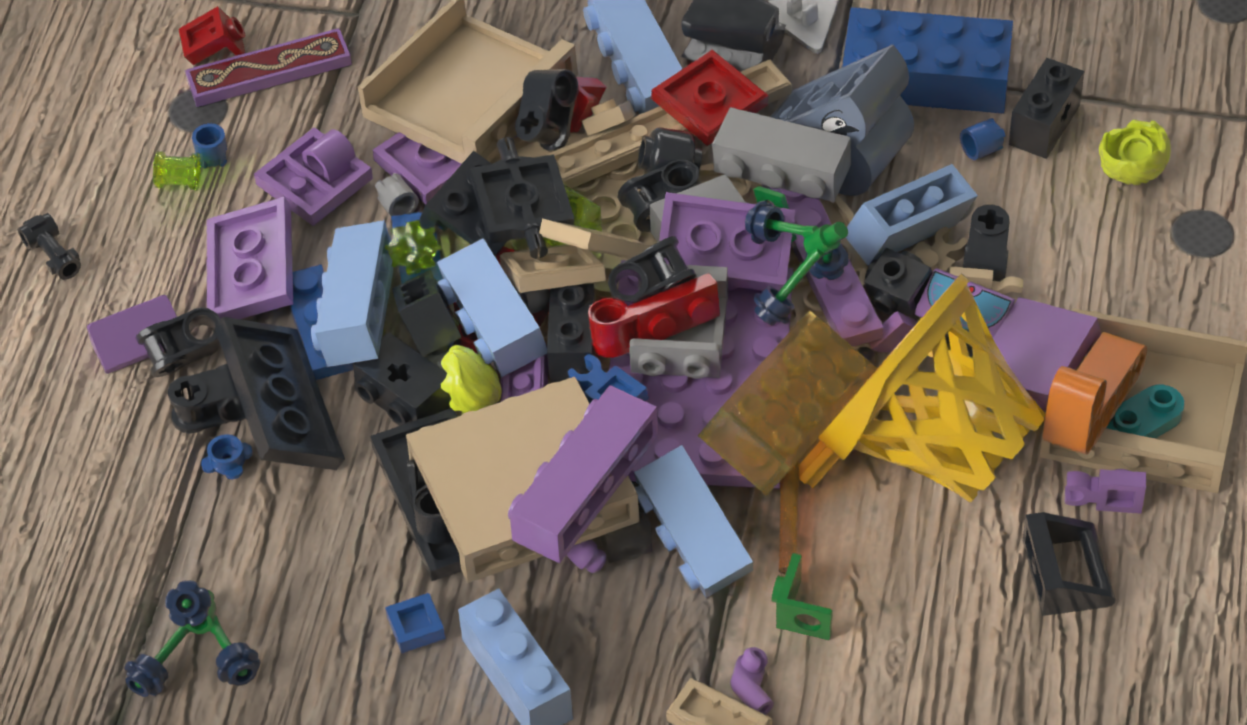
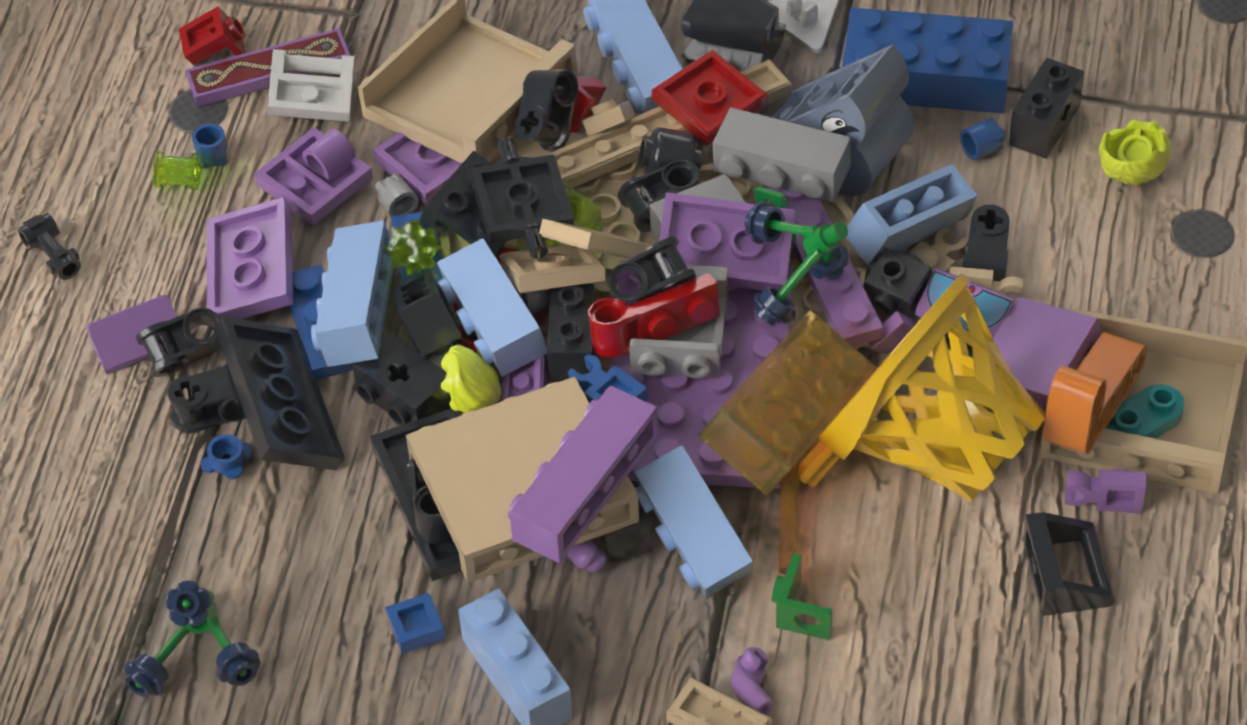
(310, 94): none -> white plate

